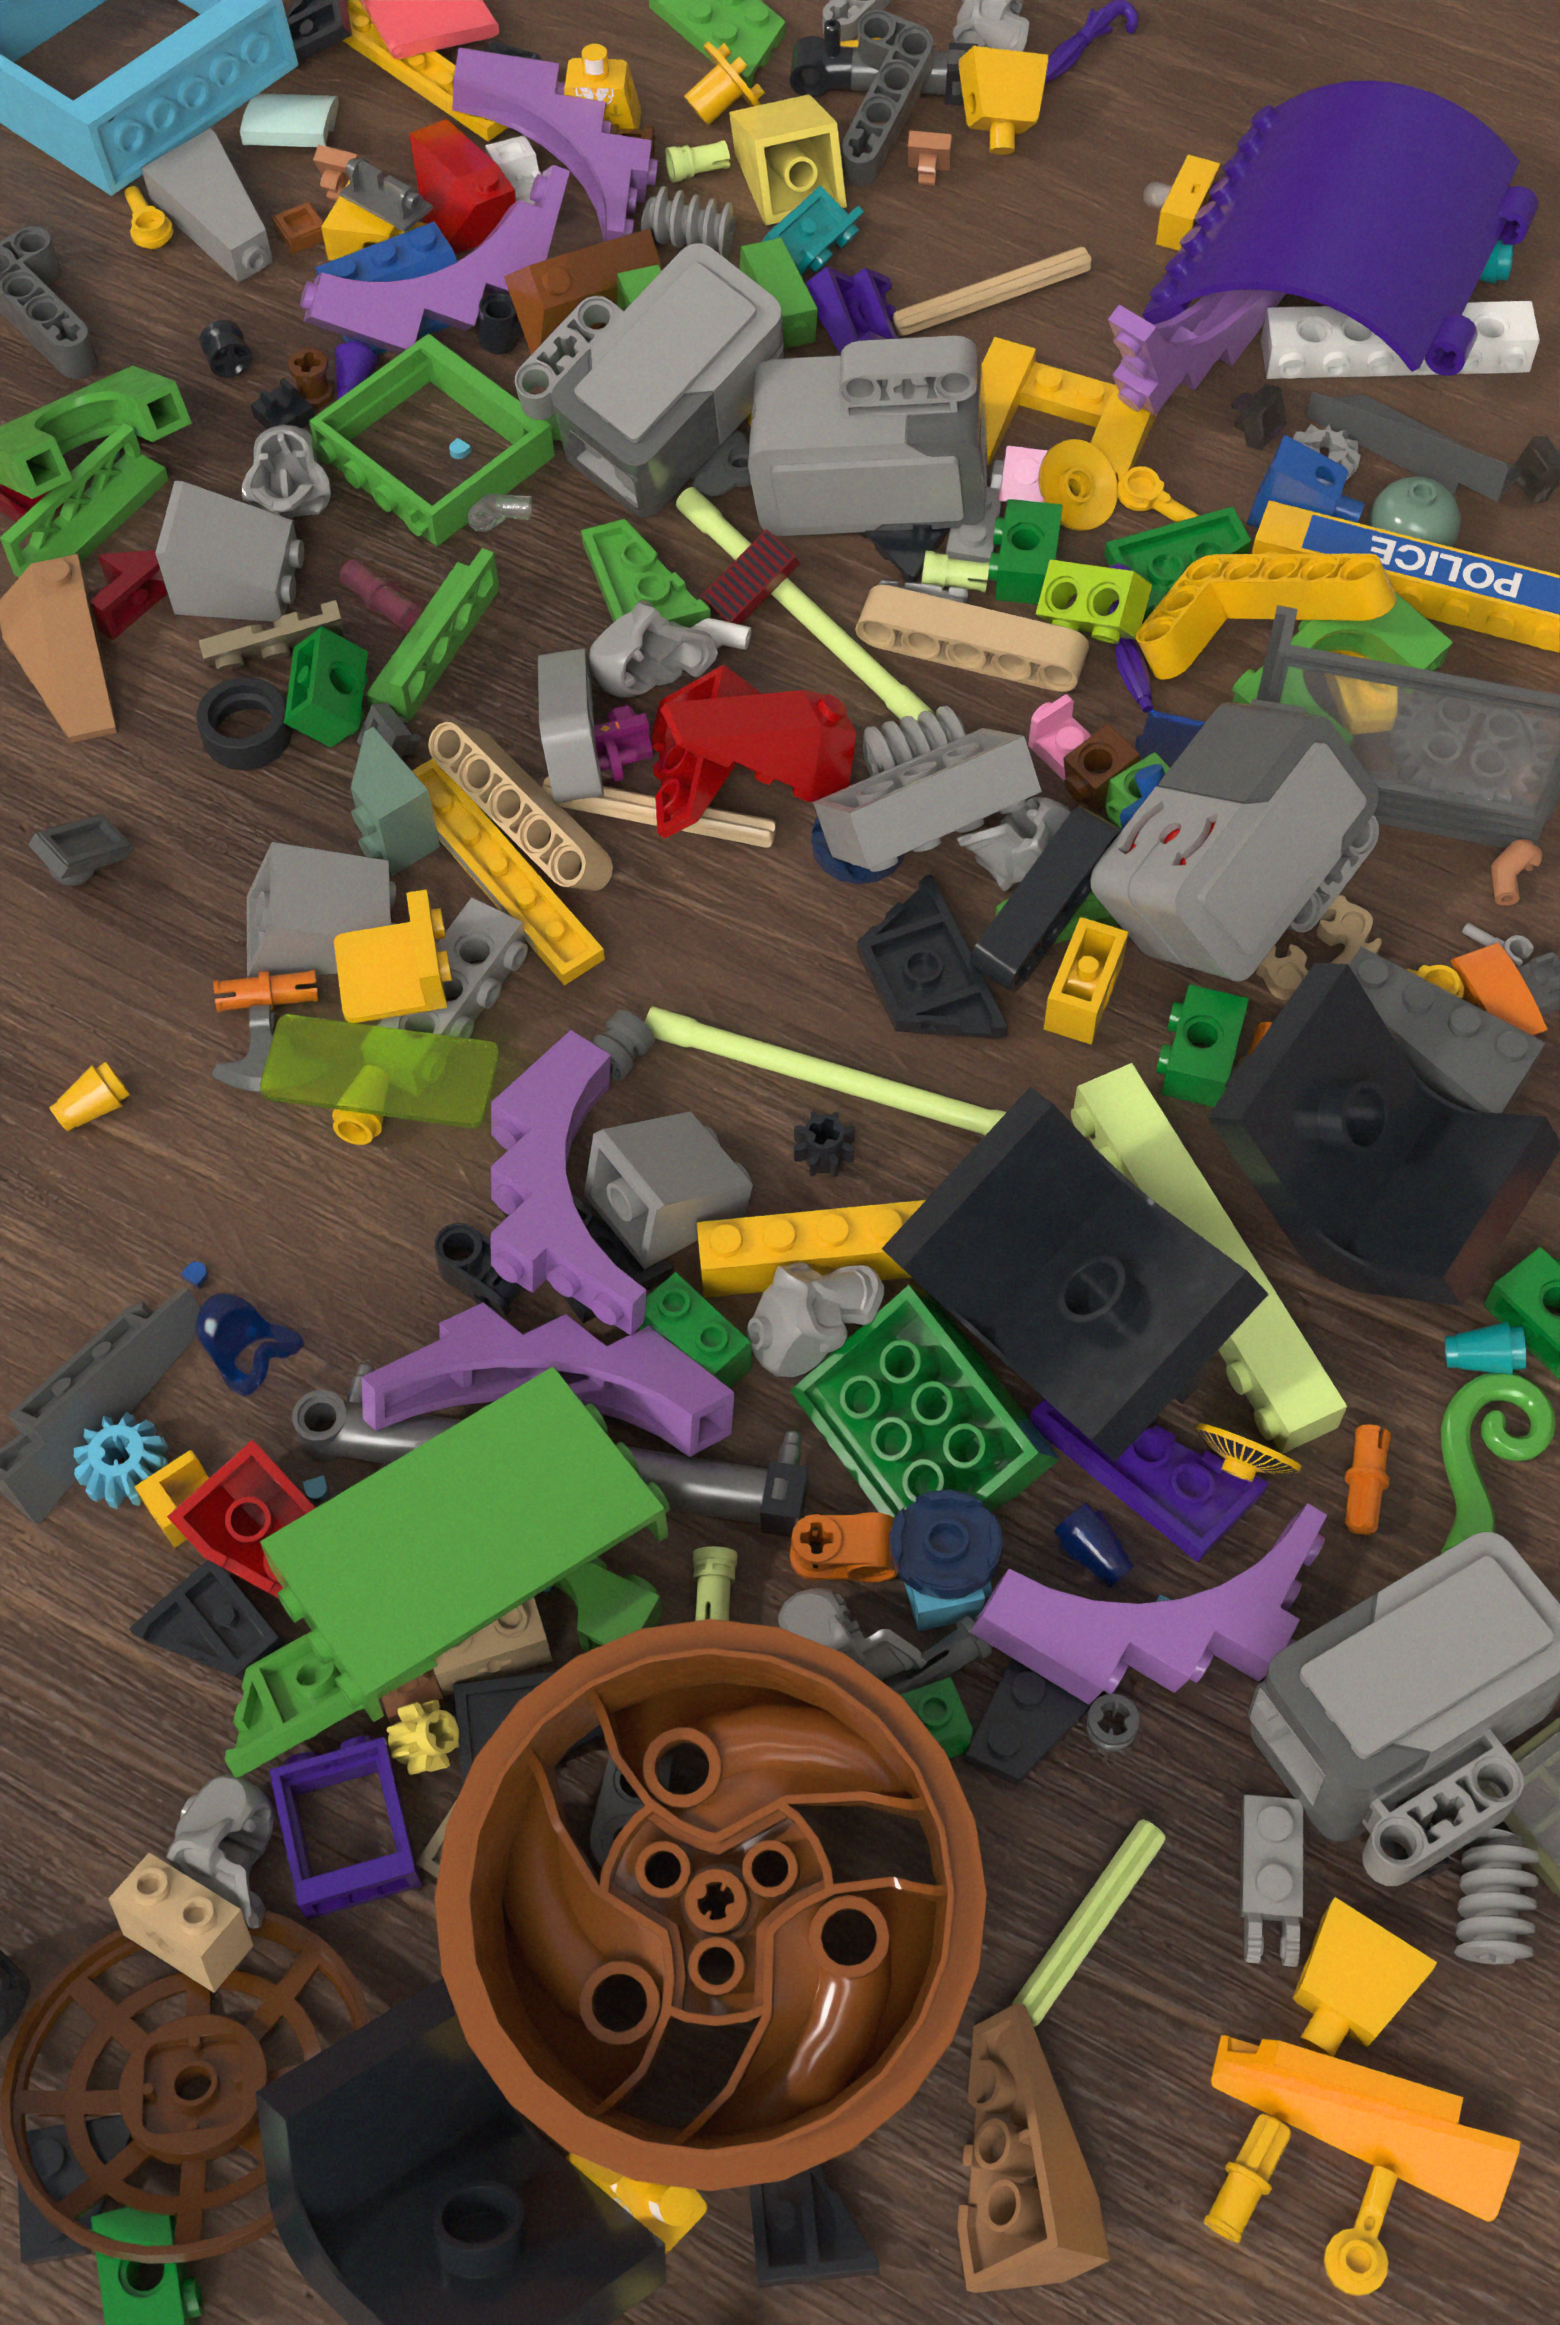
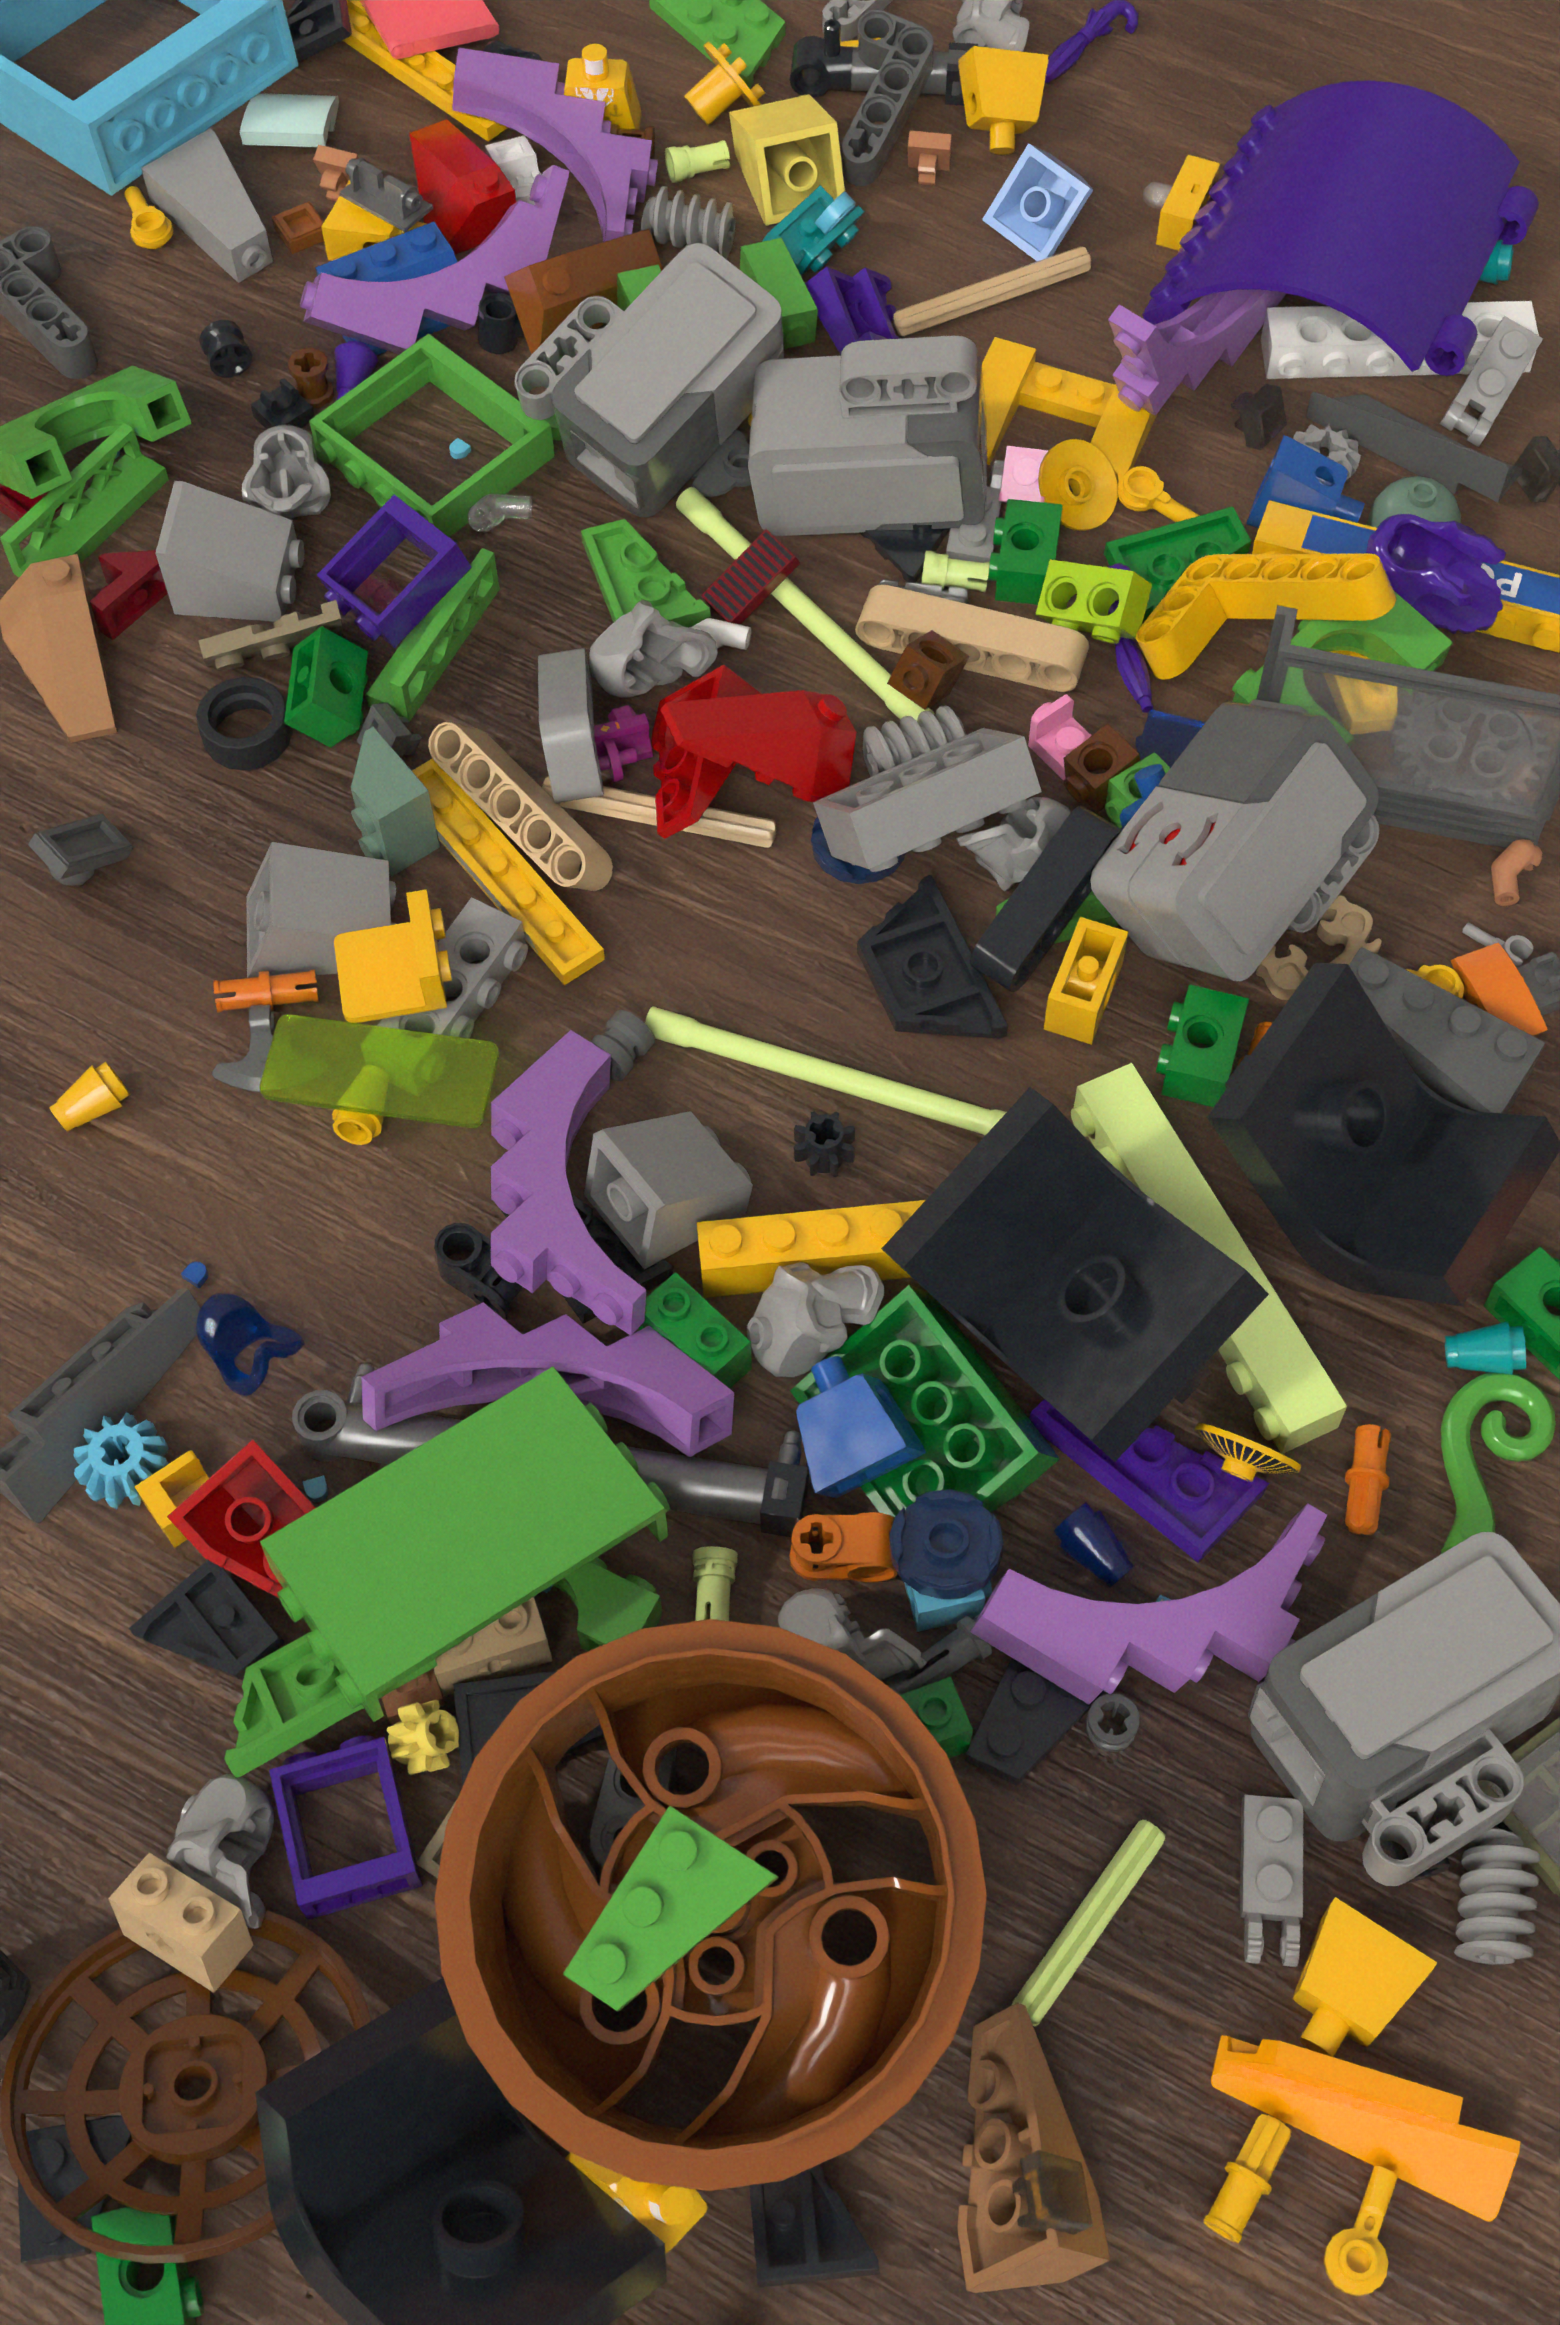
(370, 548): none -> dark purple window
(664, 1907): none -> bright green wing
(835, 212): none -> medium azure tile
(852, 1430): none -> torso
(928, 669): none -> reddish brown brick
(1038, 203): none -> light blue slope
(1053, 2193): none -> clear smoke tile
(1440, 570): none -> dark purple hair
(1491, 380): none -> light grey plate

